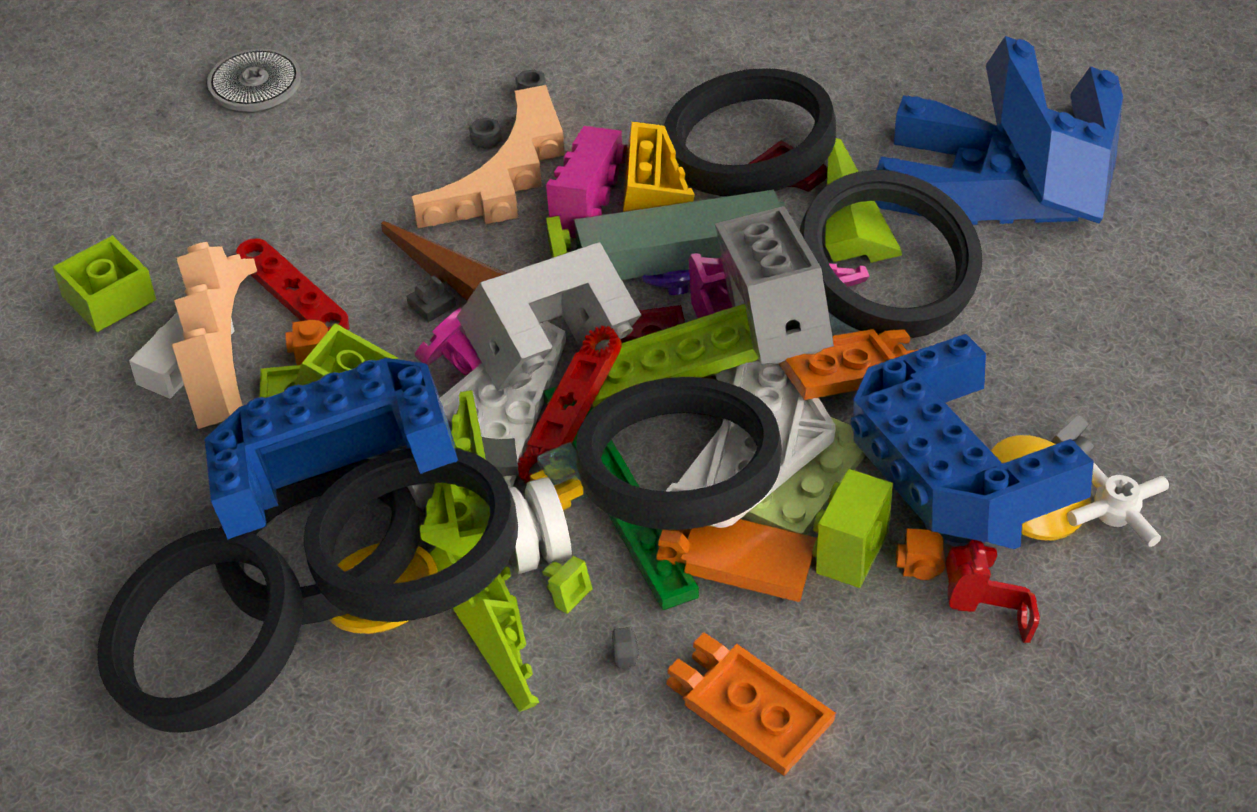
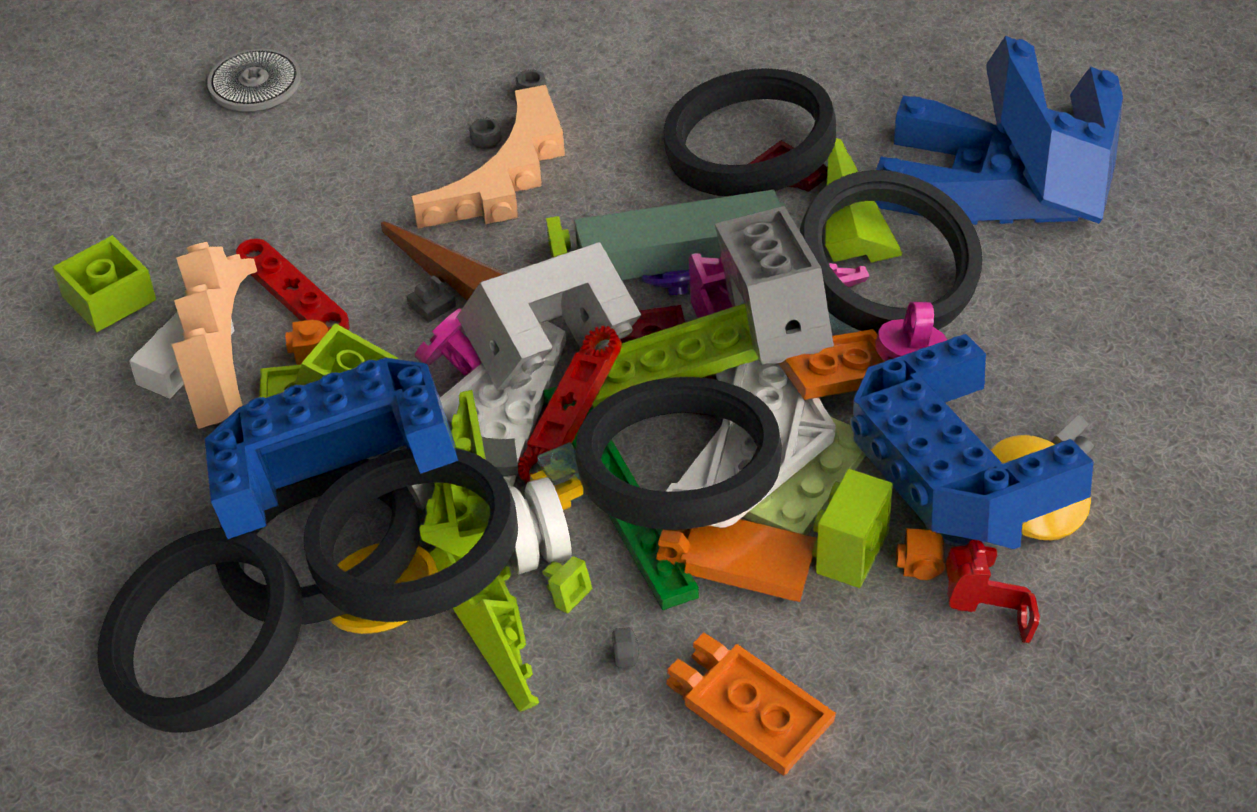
(586, 176): dark pink wedge -> none
(652, 170): yellow wedge -> none
(908, 334): none -> dark pink tile
(1119, 503): white bar -> none

